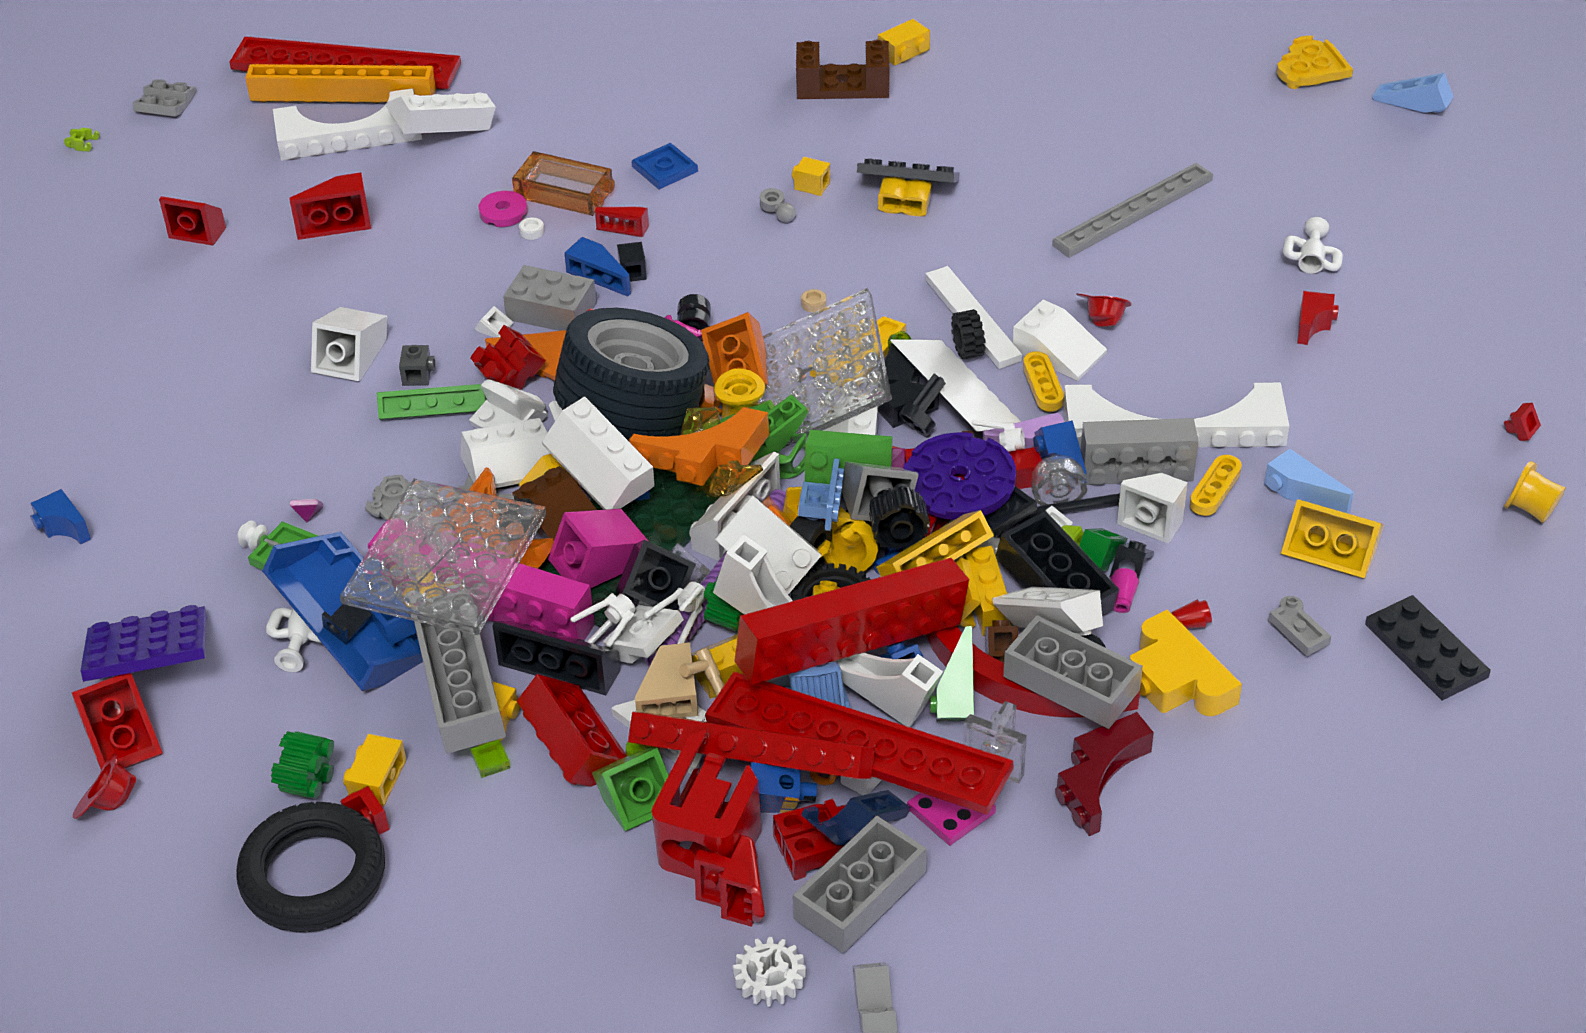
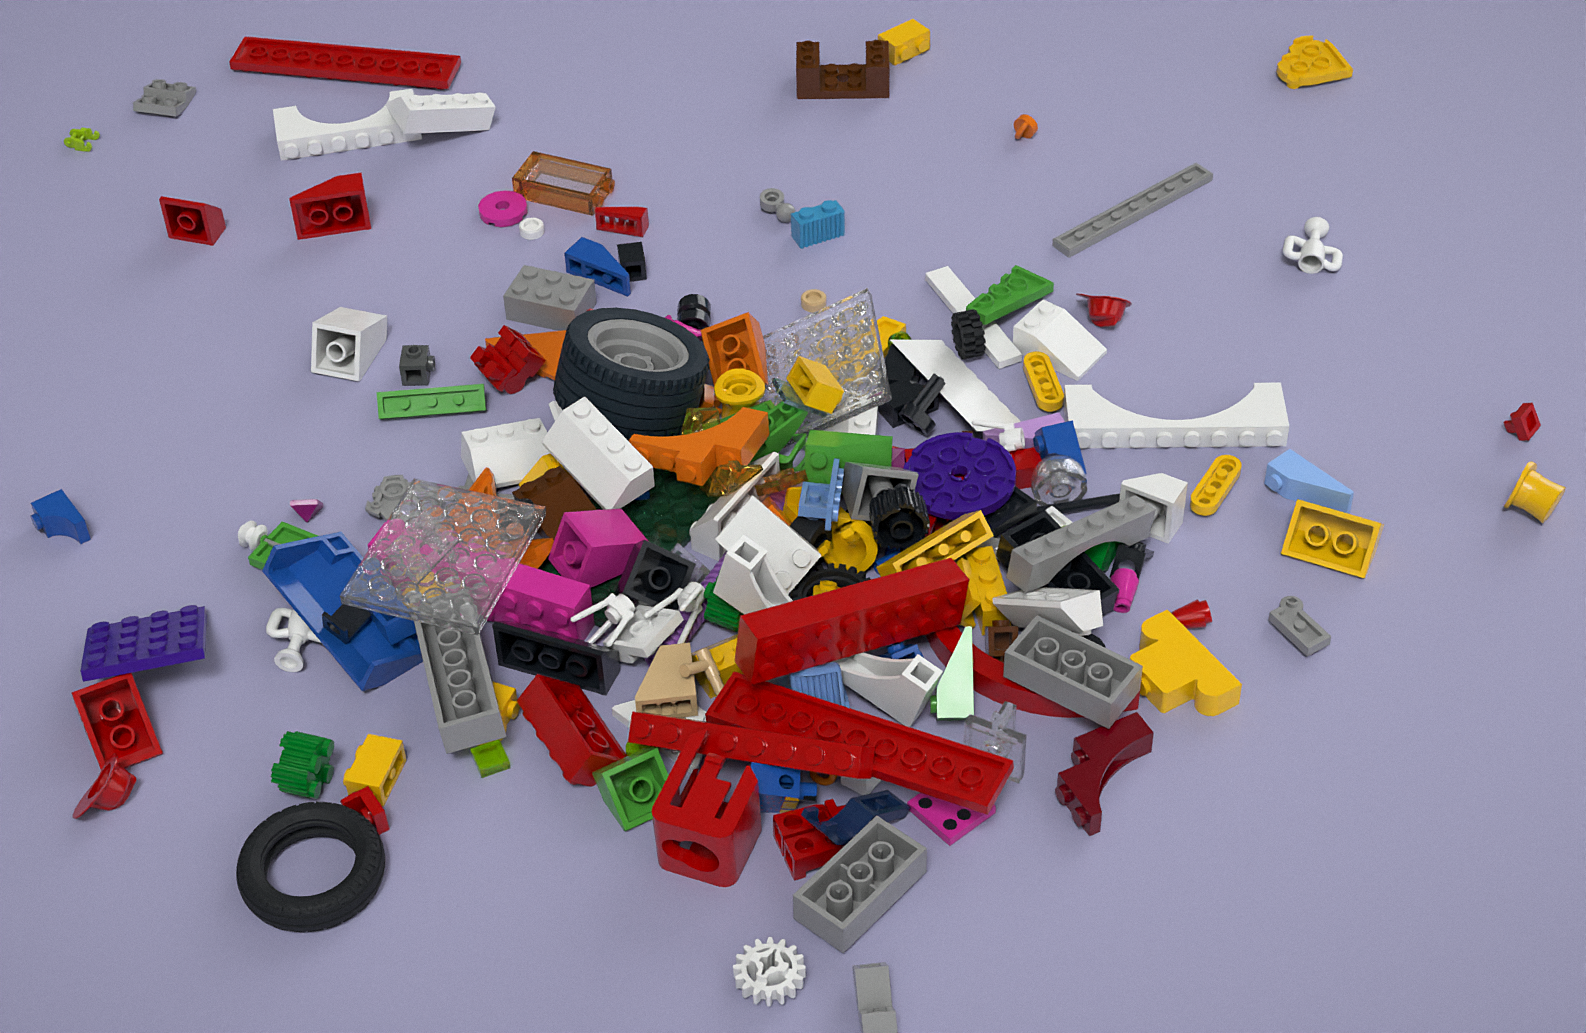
(336, 82): light orange brick -> none
(493, 322): white slope -> none
(506, 406): white piece -> none
(664, 166): blue tile -> none
(731, 882): red piece -> none
(780, 481): none -> clear orange plate
(791, 398): none -> clear light blue piece
(811, 176): yellow brick -> none
(815, 385): none -> yellow brick
(818, 223): none -> dark azure brick
(899, 169): black plate -> none
(904, 196): yellow brick -> none
(1010, 294): none -> bright green wing
(1025, 126): none -> orange tile
(1041, 559): none -> light grey arch
(1138, 449): light grey brick -> none
(1315, 314): red arch -> none
(1418, 94): light blue slope -> none
(1427, 647): black plate -> none

